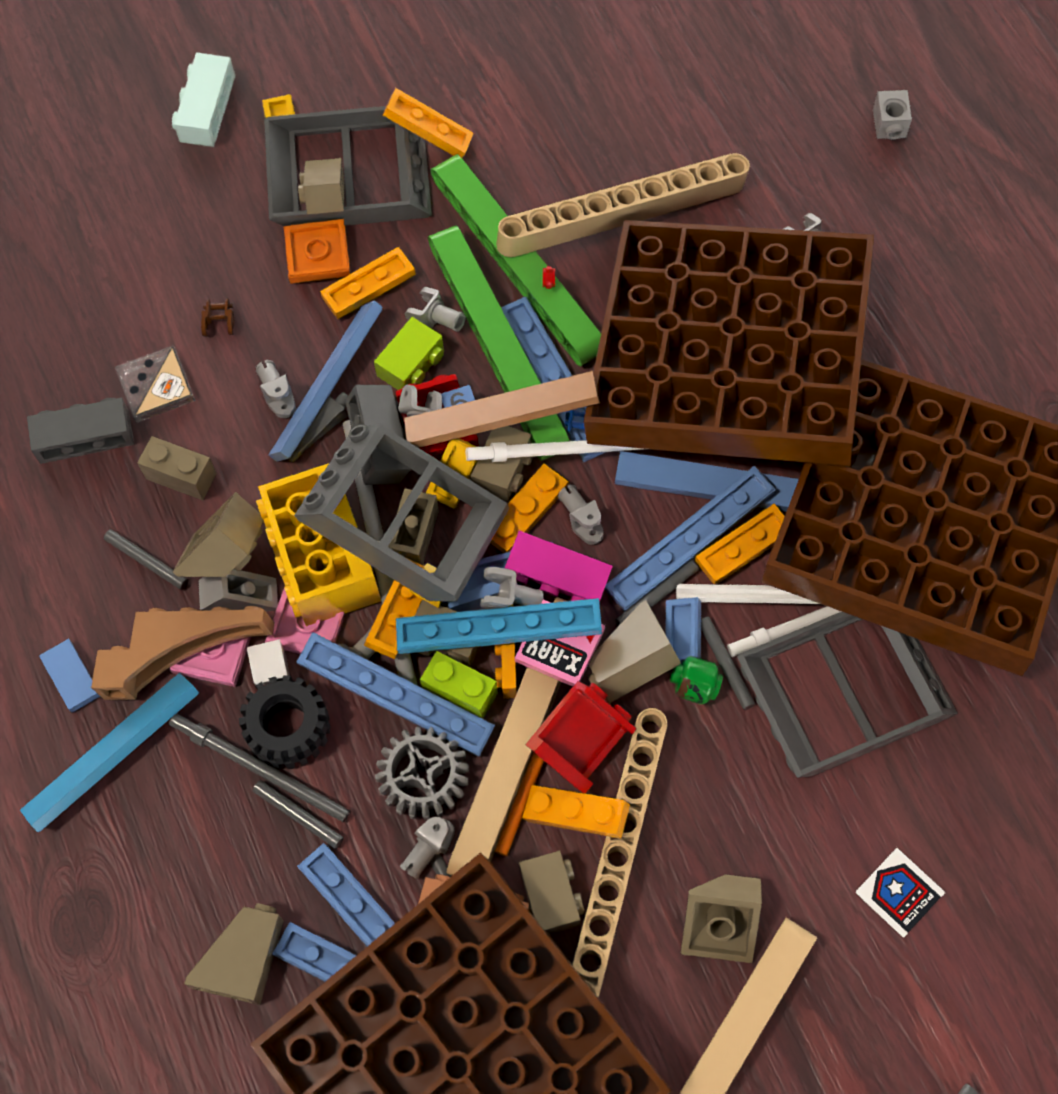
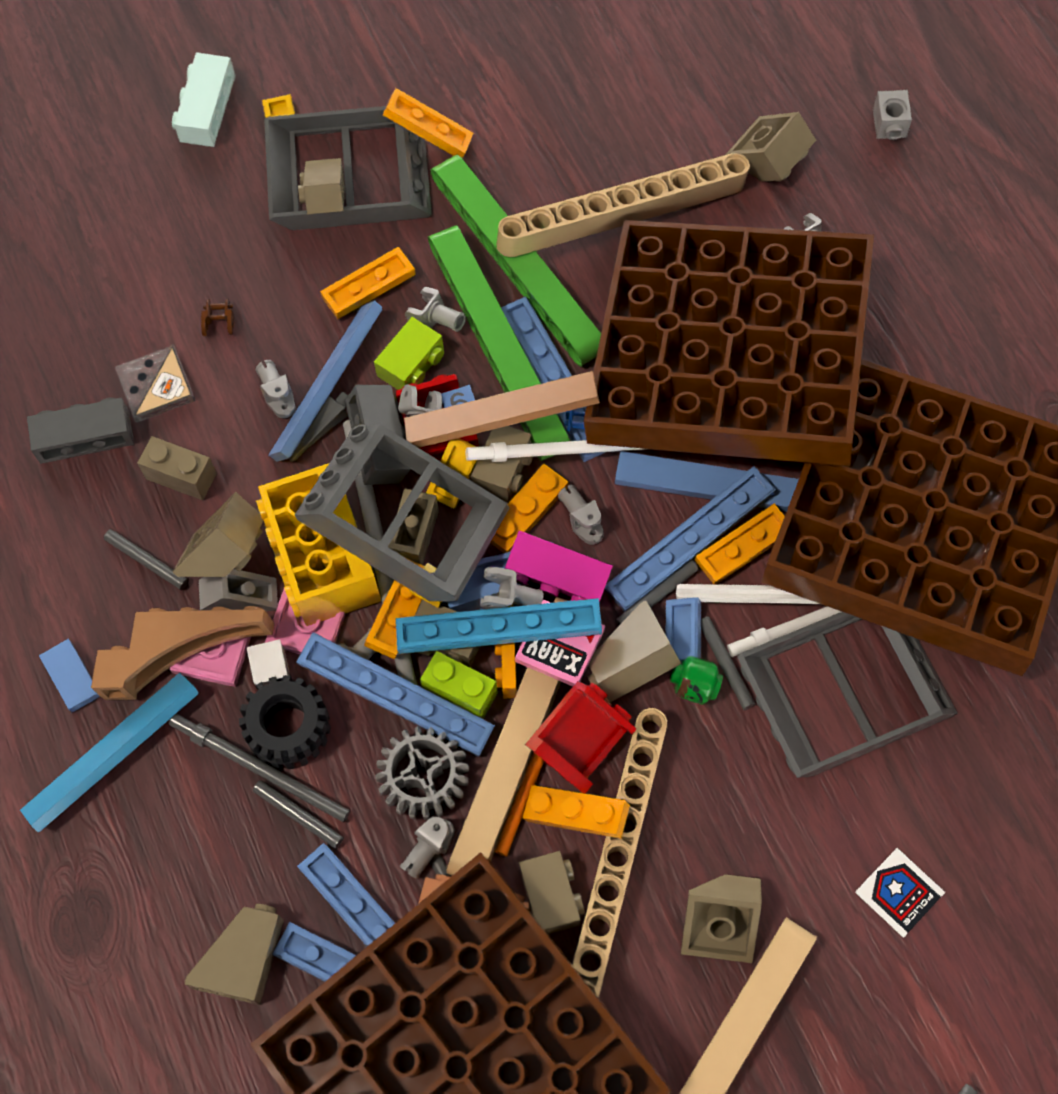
(316, 251): orange plate -> none
(548, 277): red piece -> none
(774, 145): none -> dark tan slope

